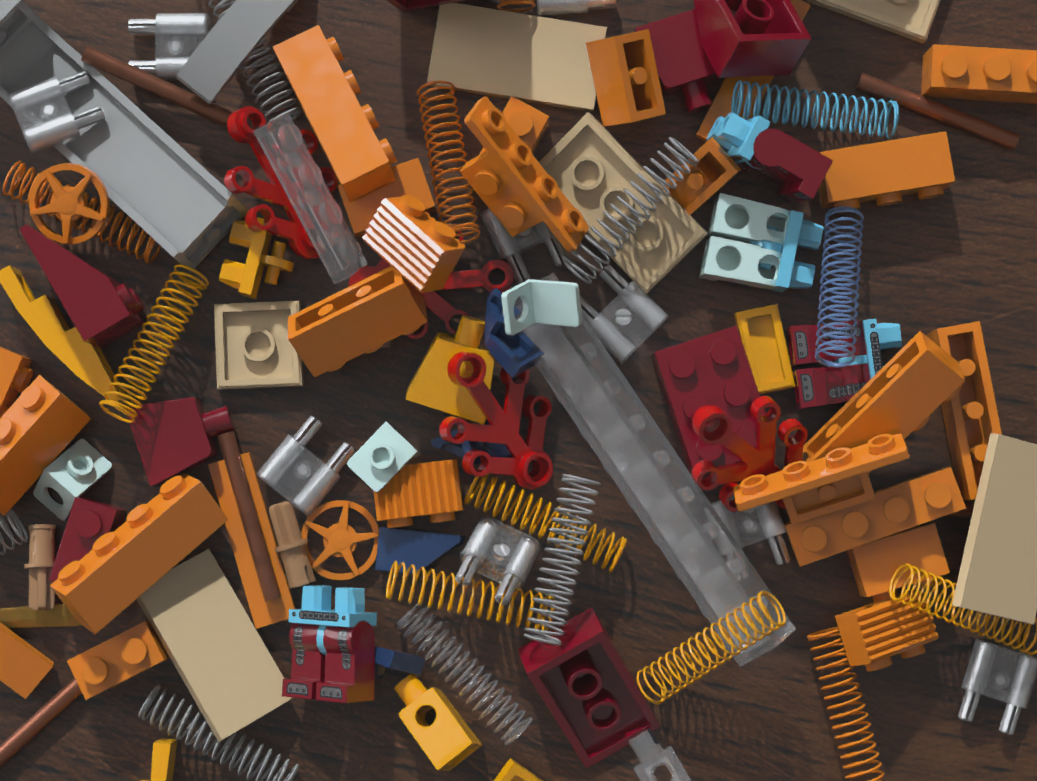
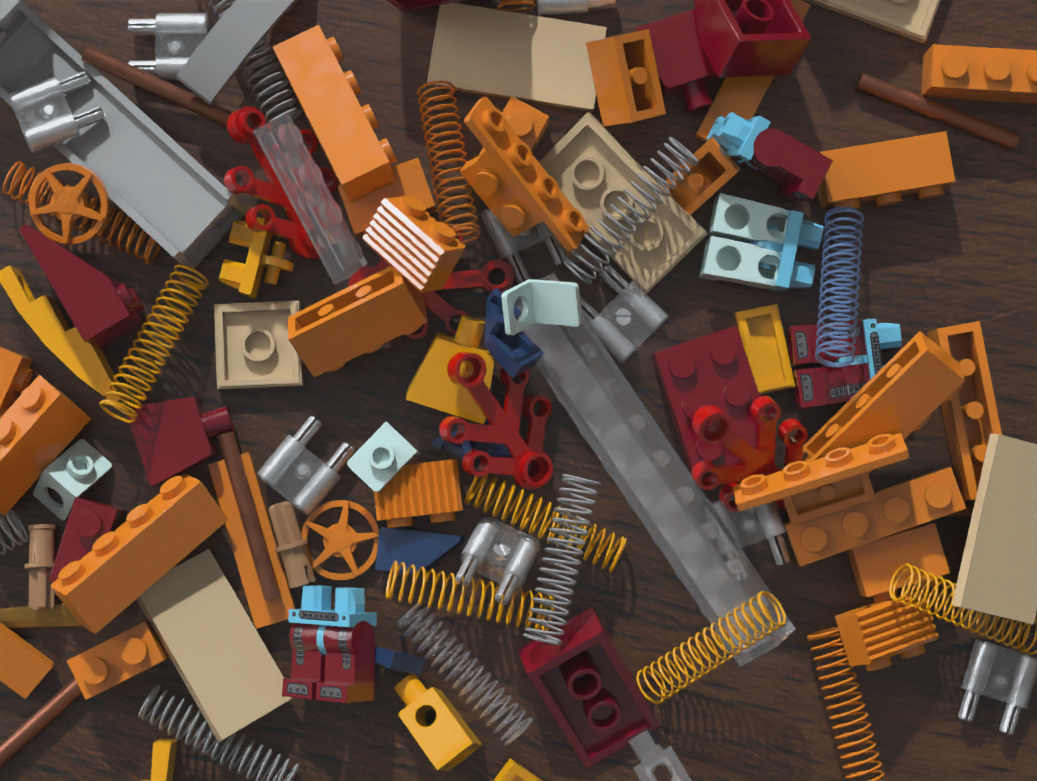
(817, 104): medium azure piece -> none

